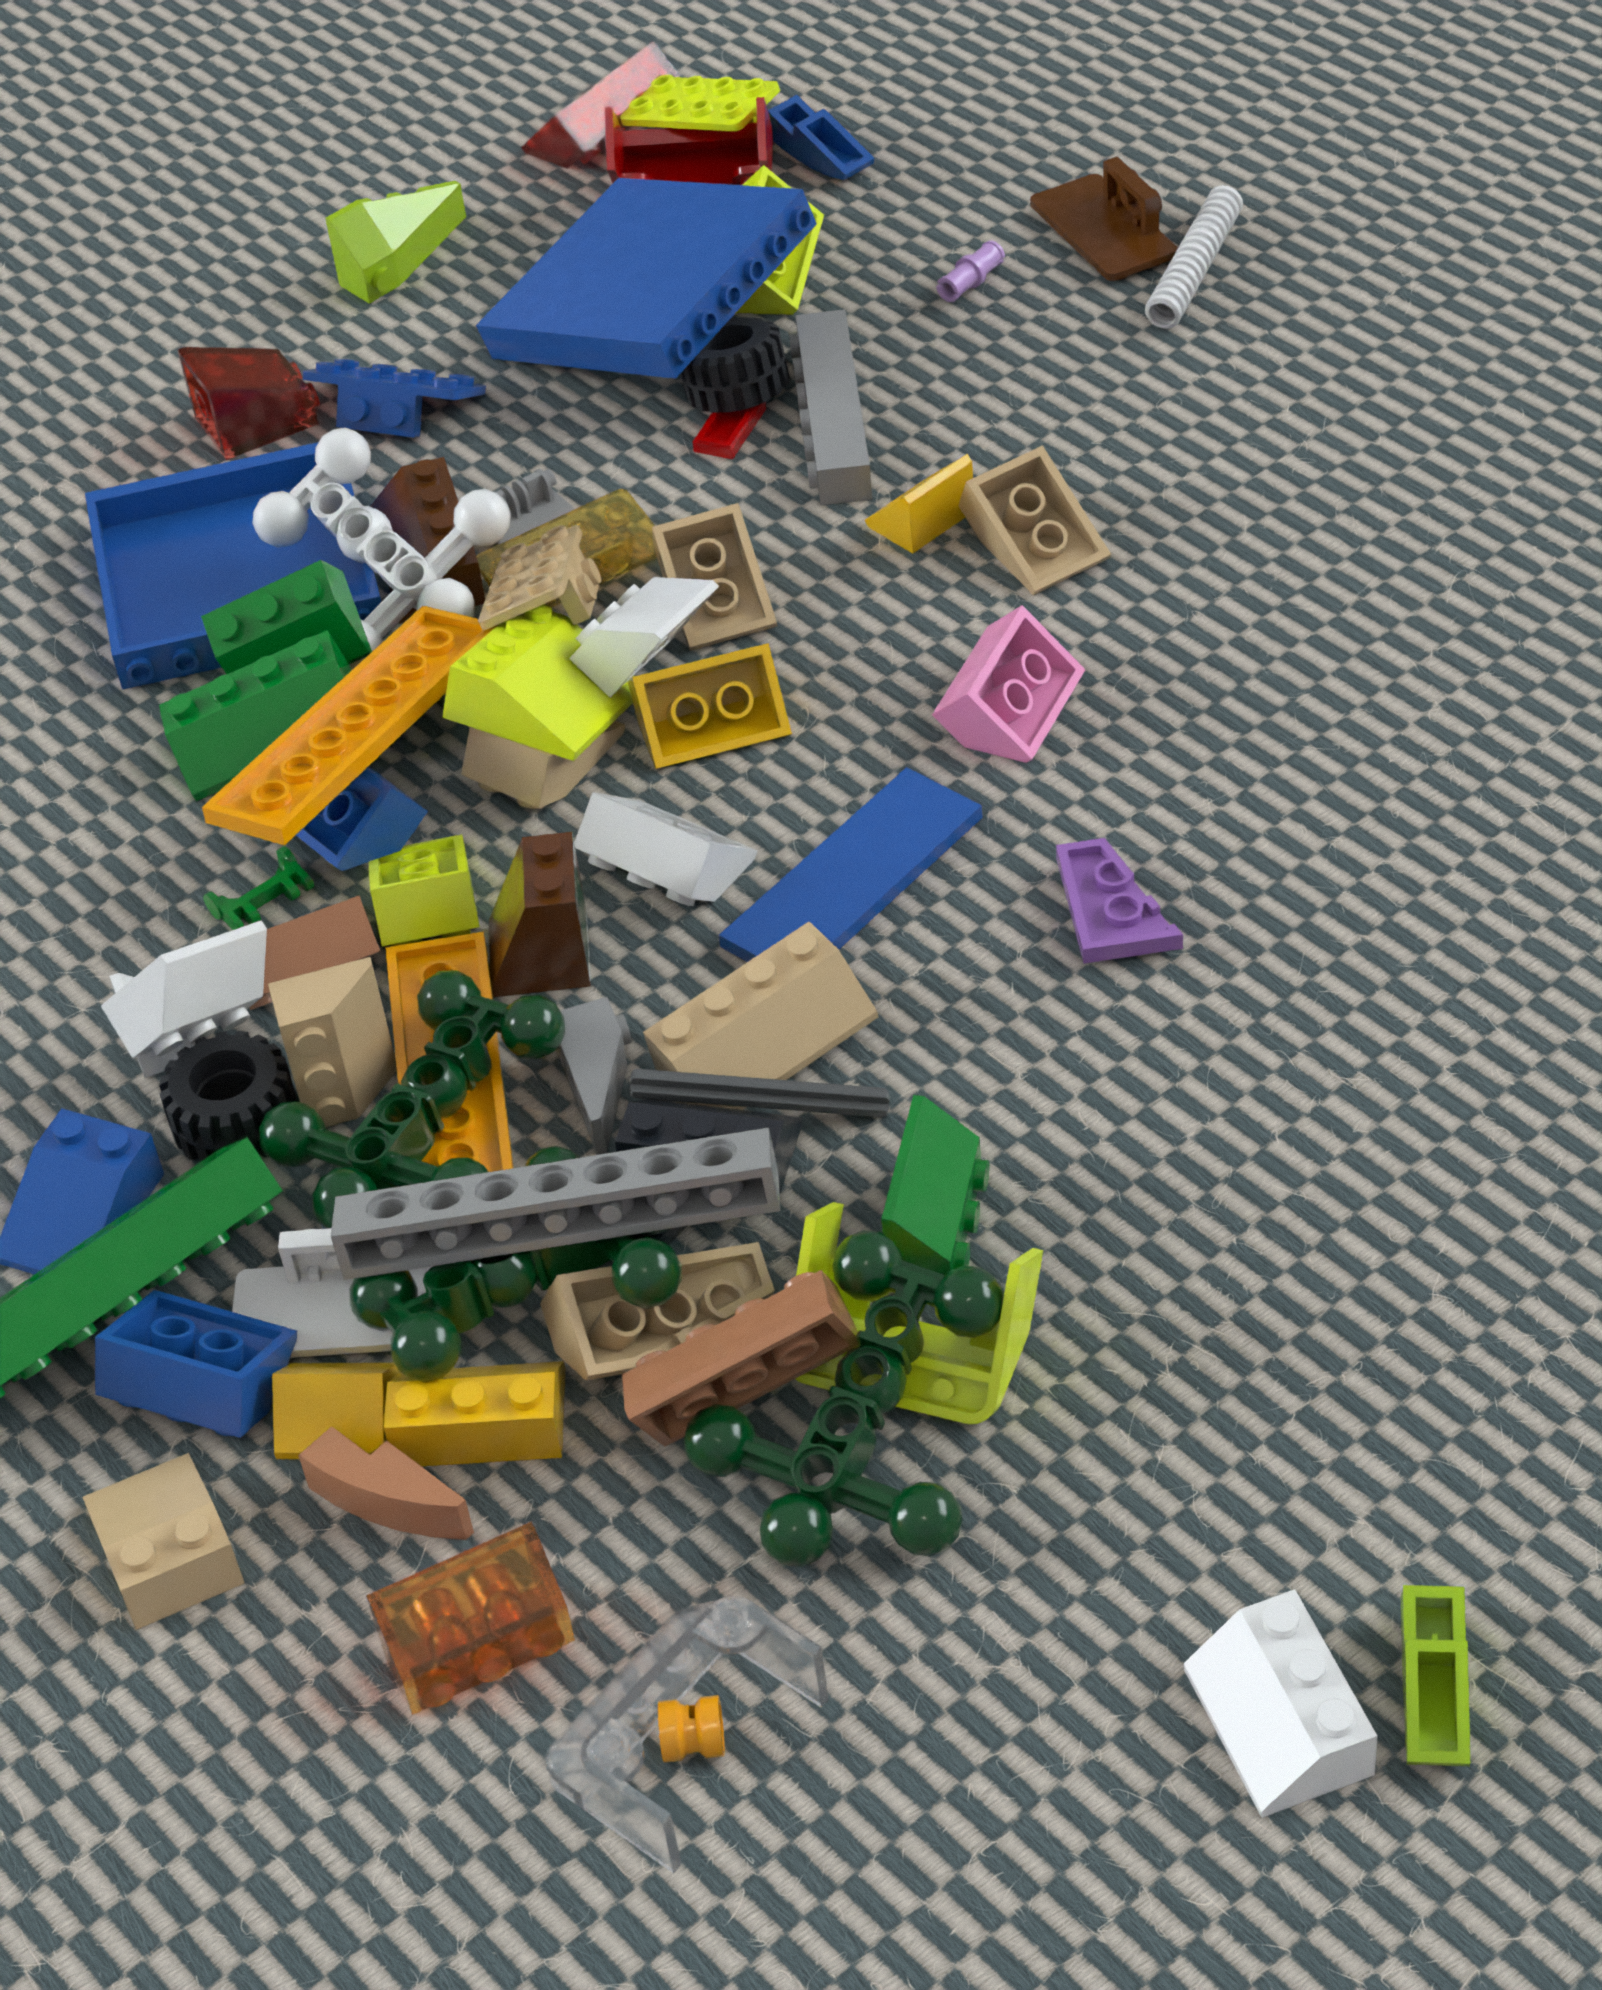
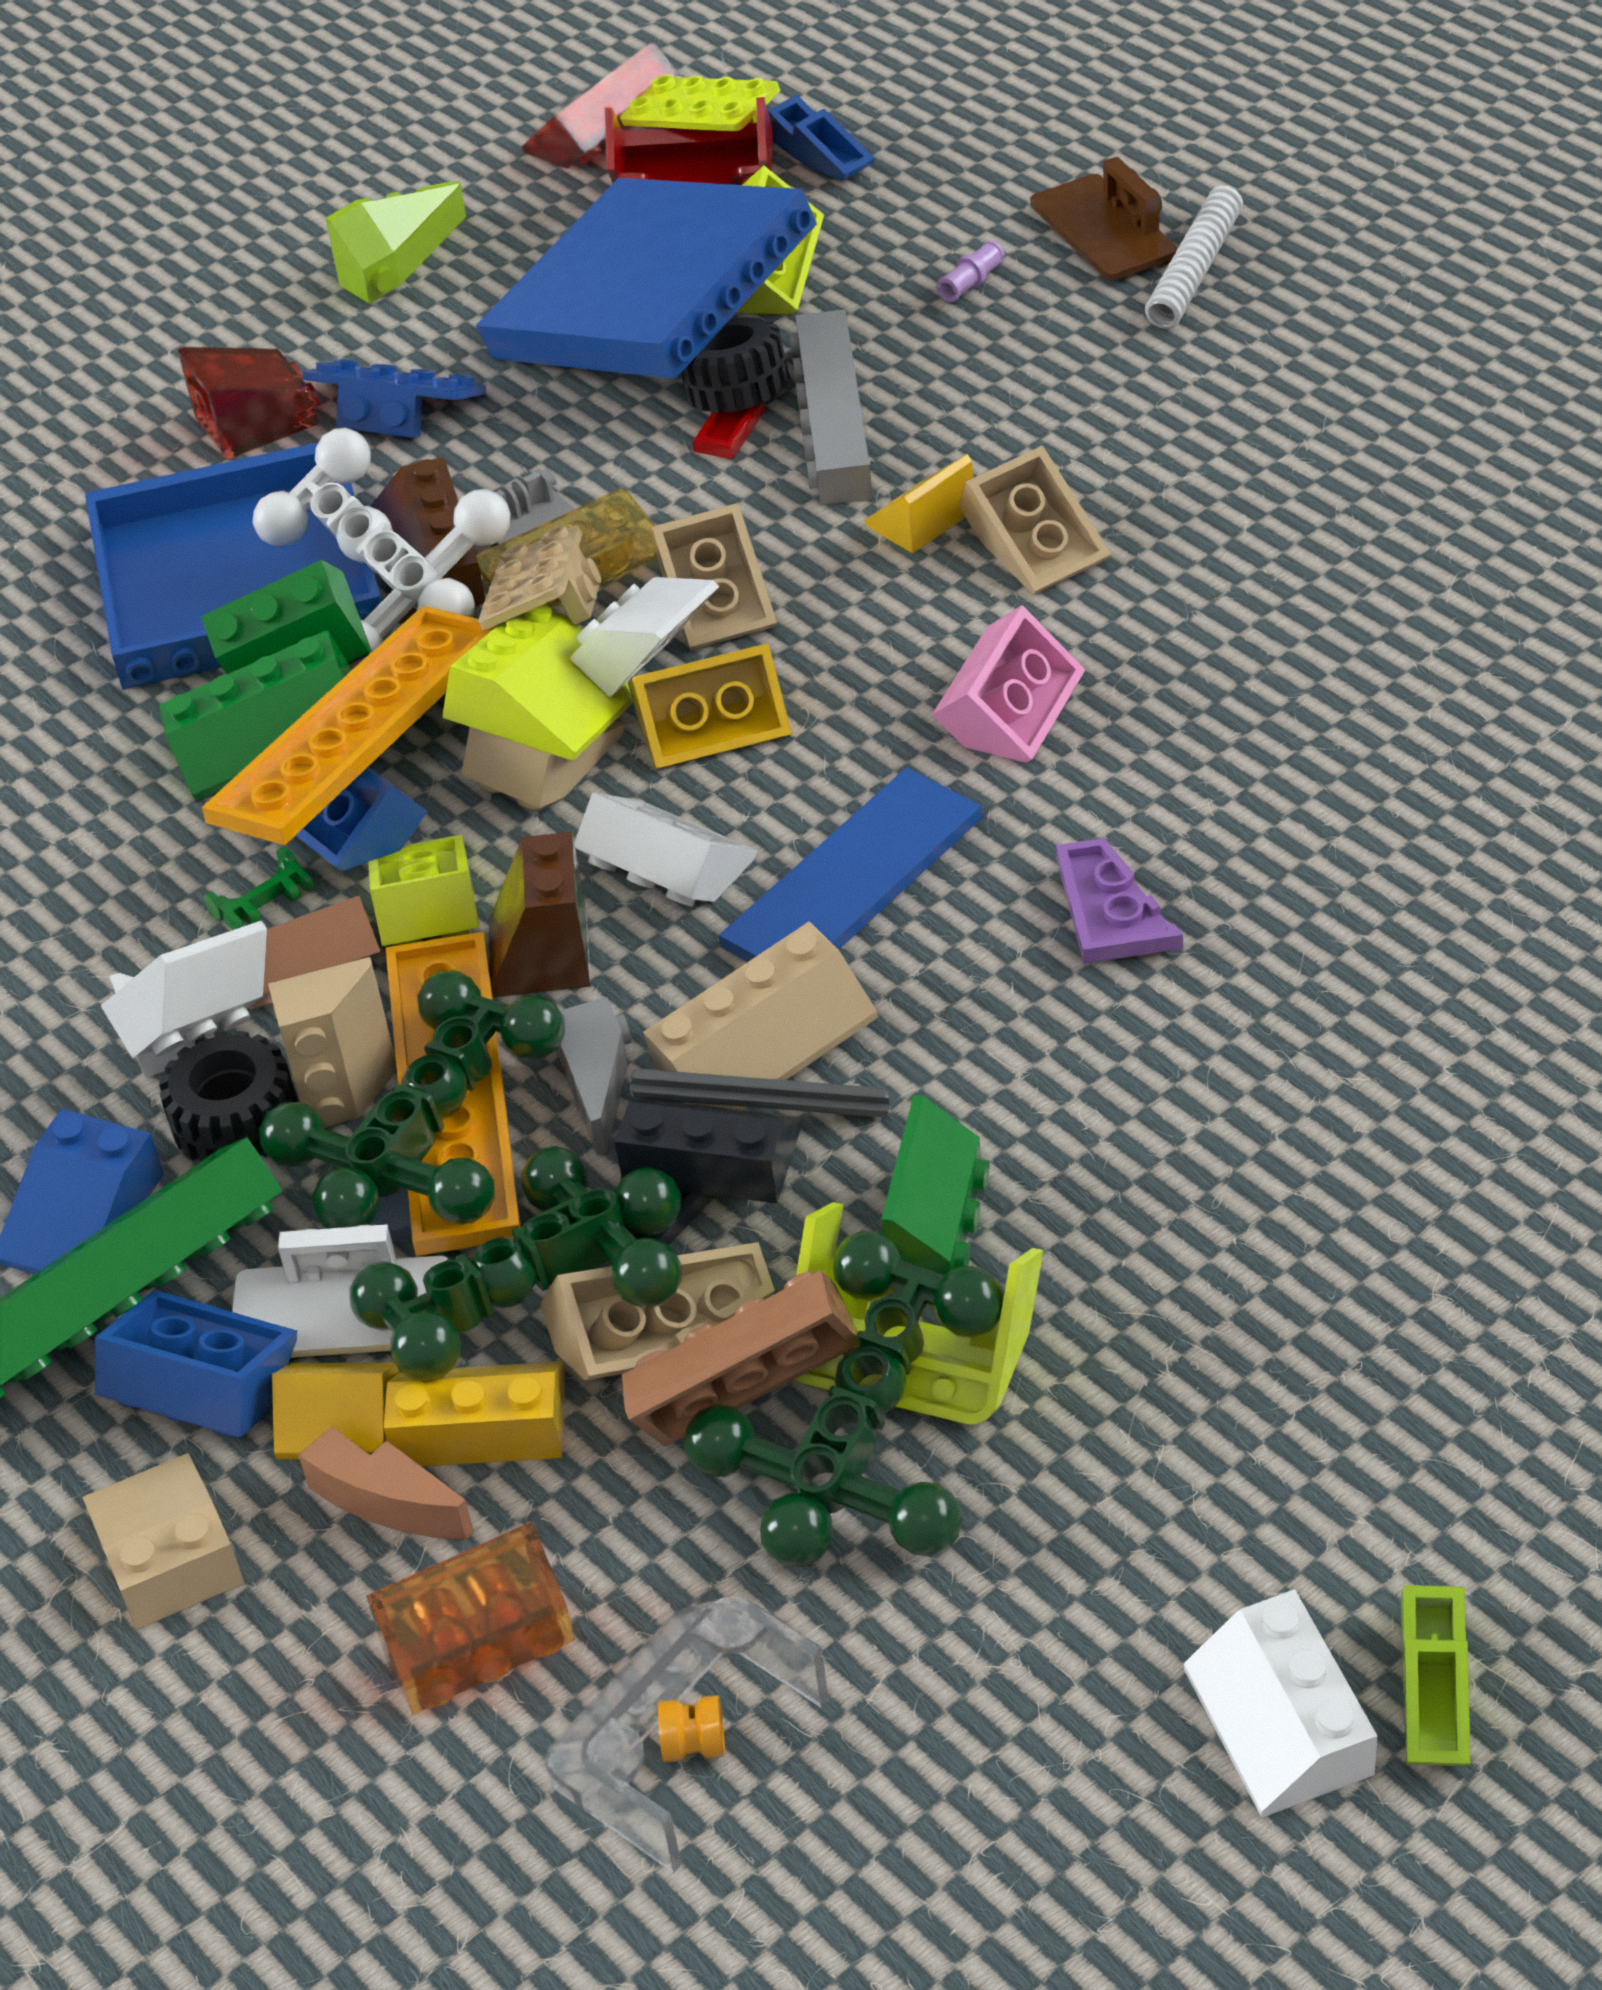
(556, 1204): light grey brick -> none

